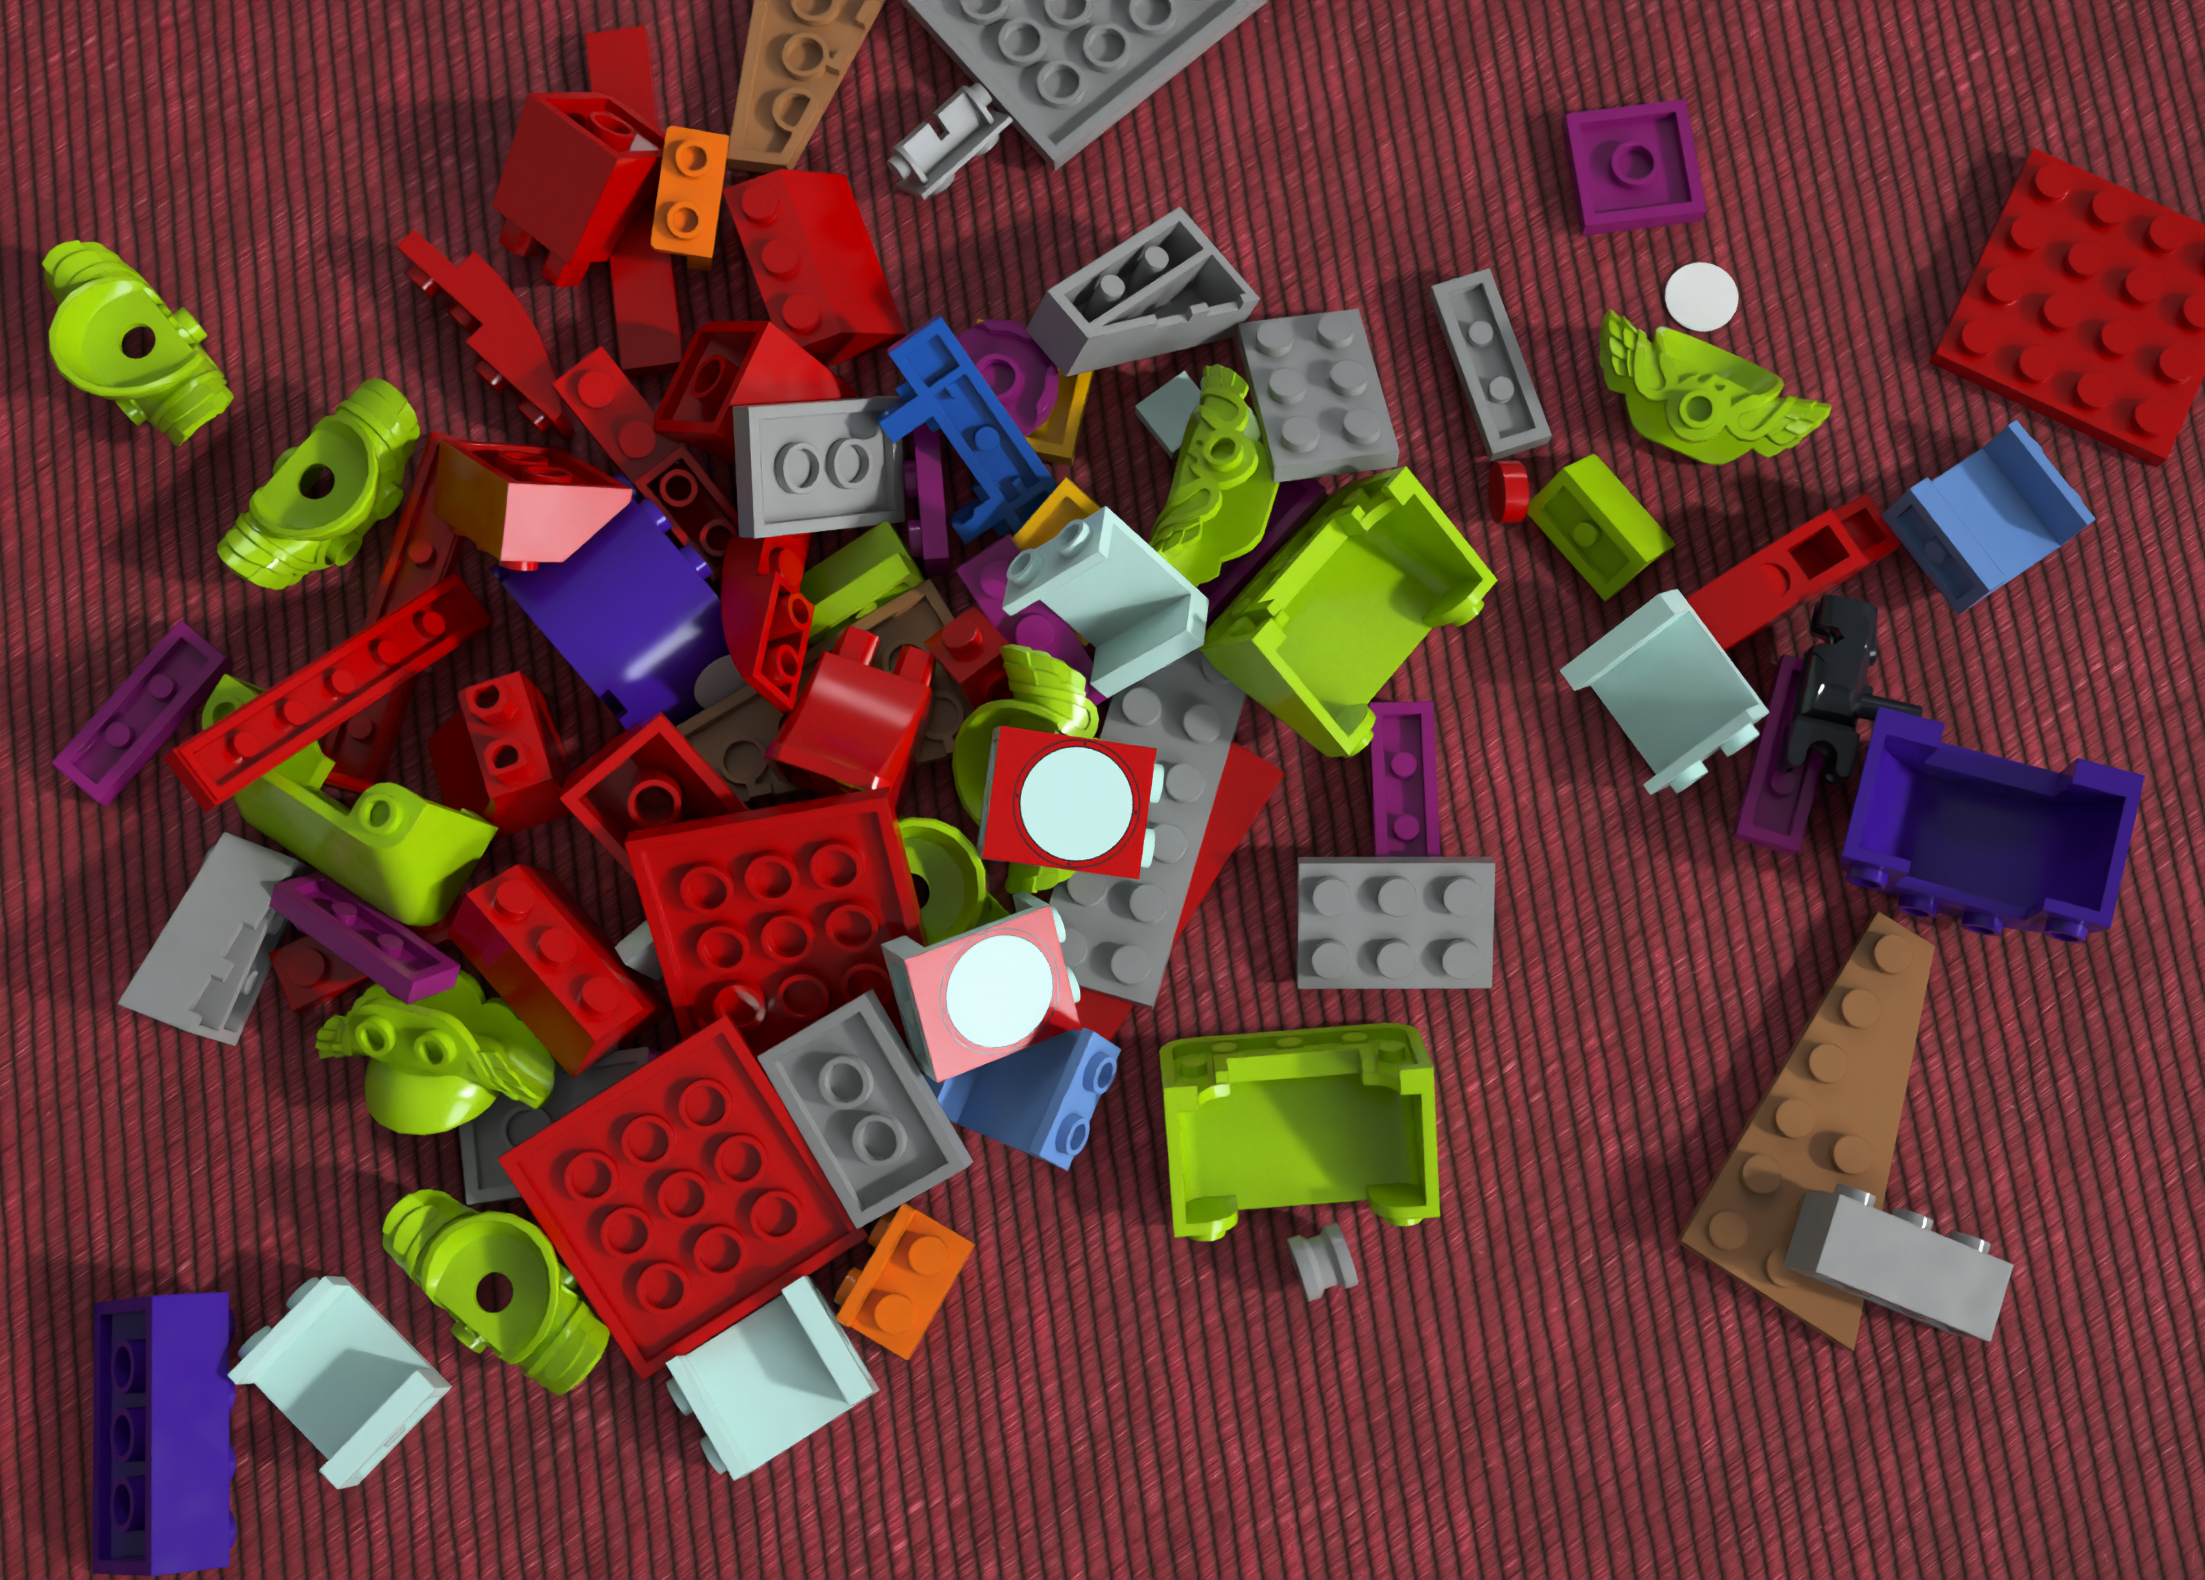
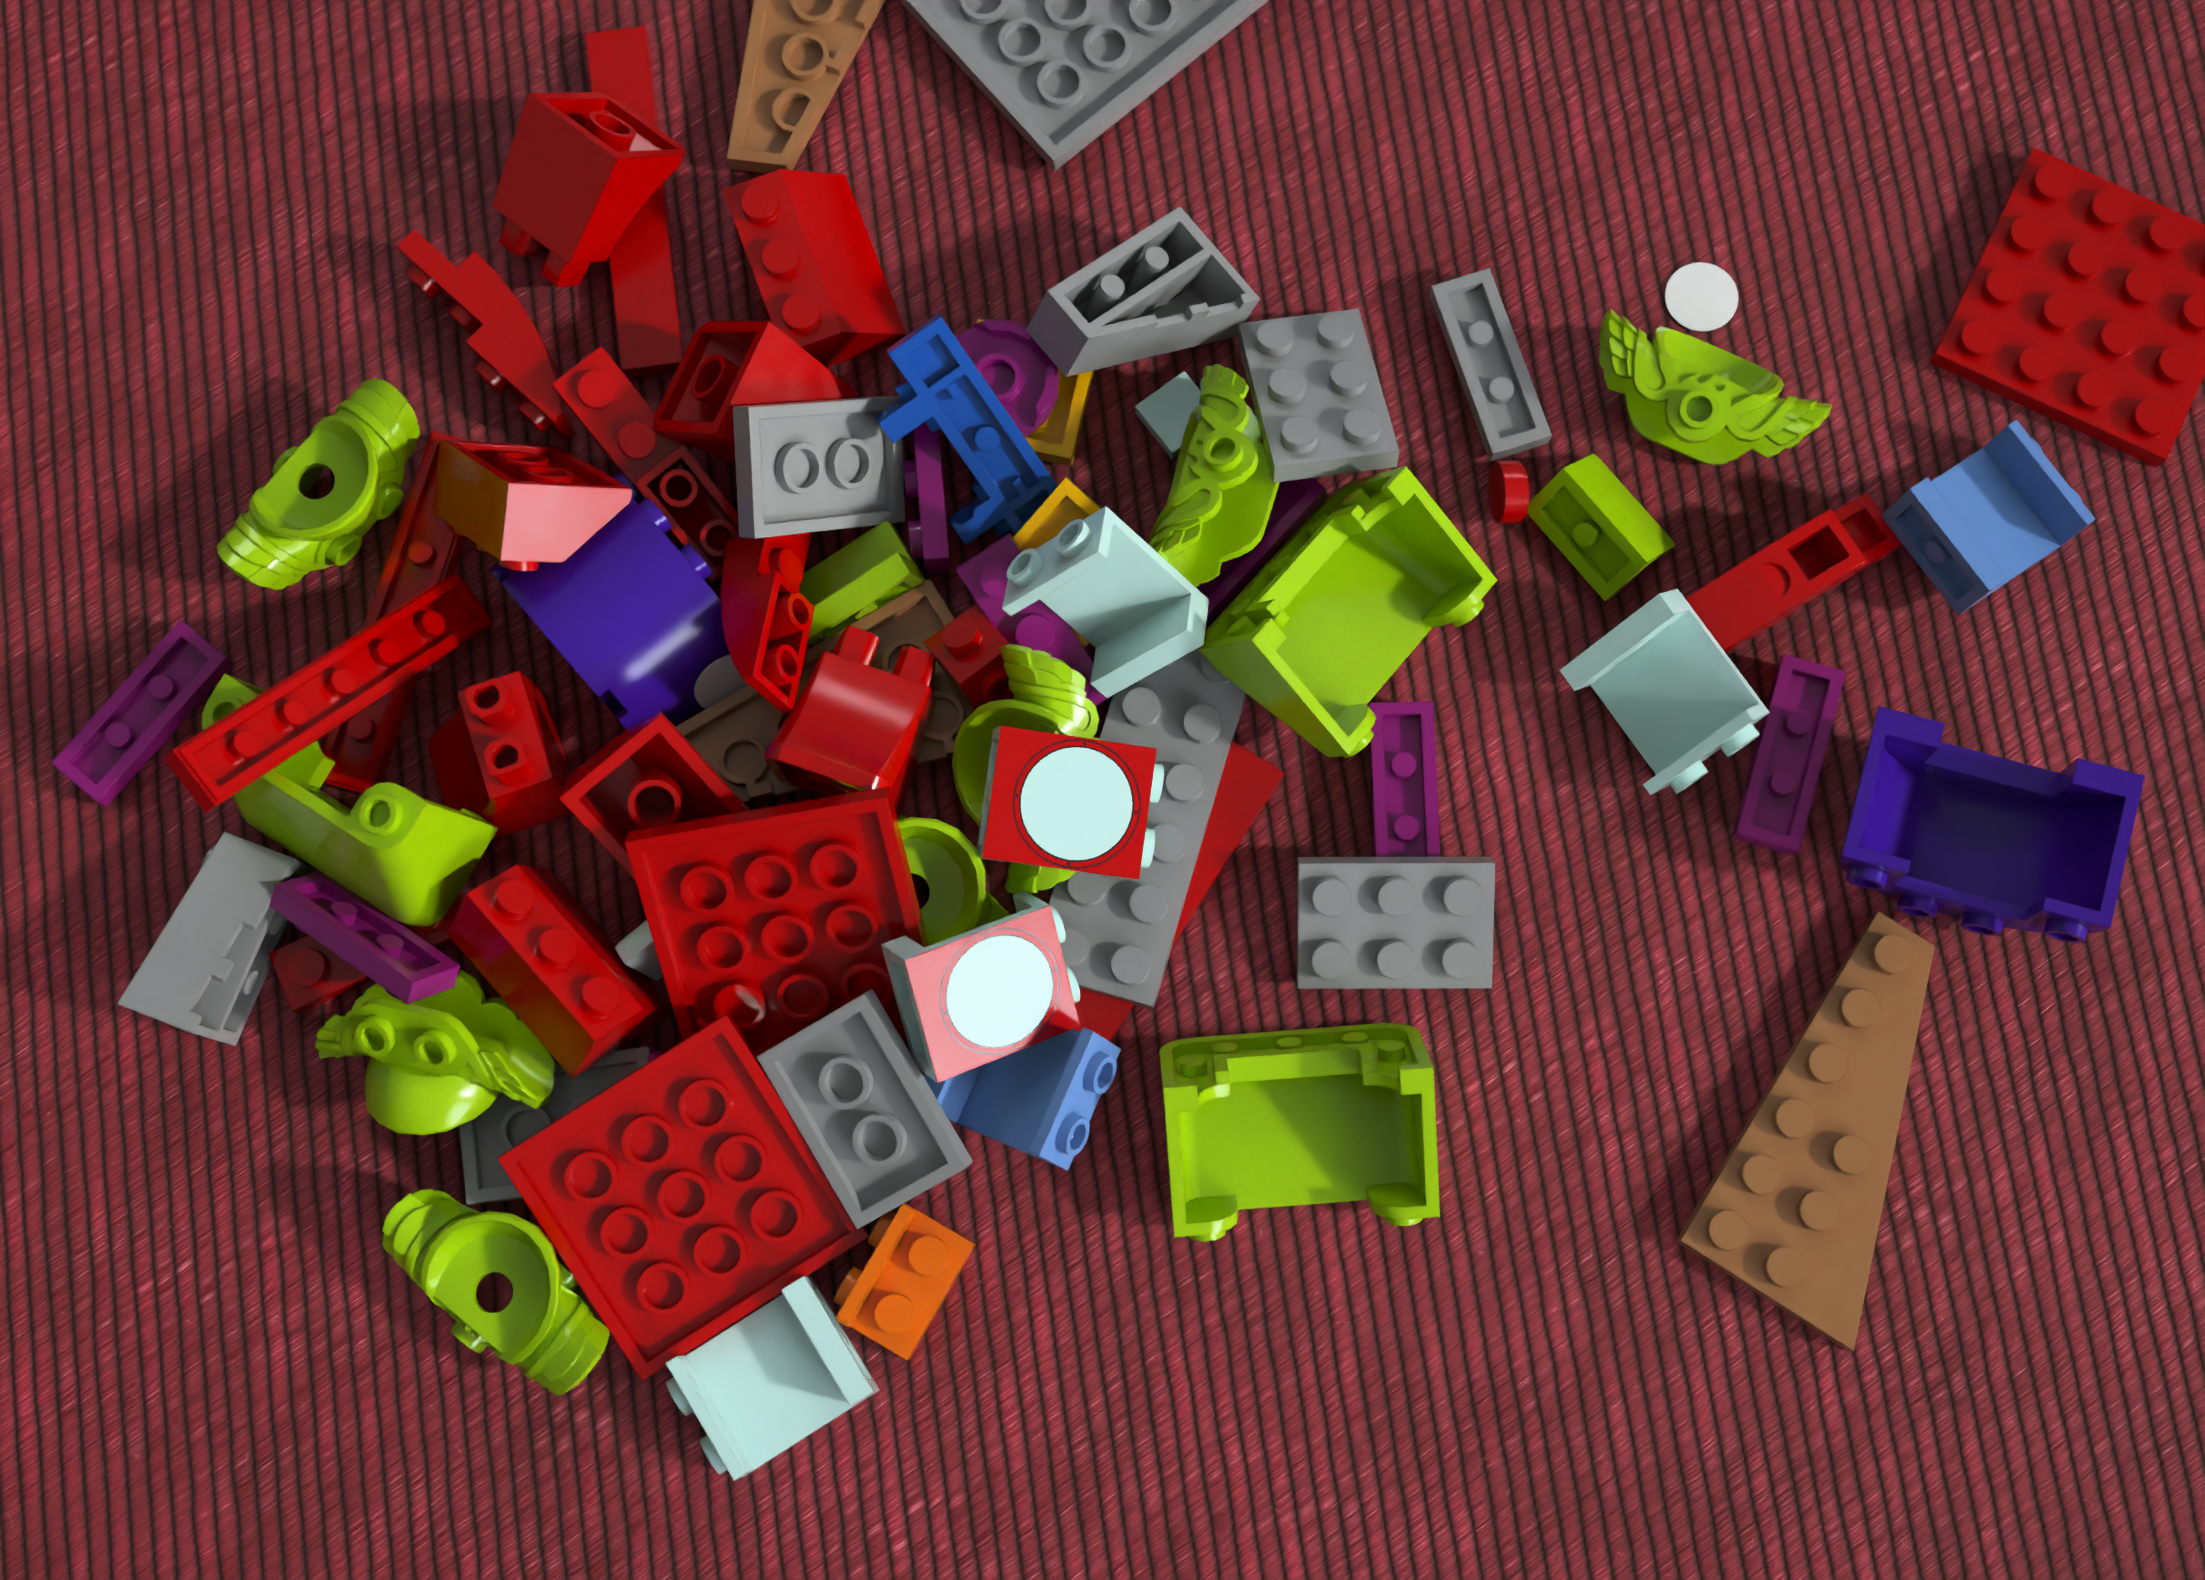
(98, 304): lime piece -> none
(162, 1434): dark purple slope -> none
(341, 1377): light aqua panel -> none
(690, 195): orange bracket -> none
(929, 161): light grey hinge -> none
(1322, 1261): light grey wheel -> none
(1633, 167): magenta tile -> none
(1834, 689): black piece -> none
(1899, 1262): light grey brick -> none

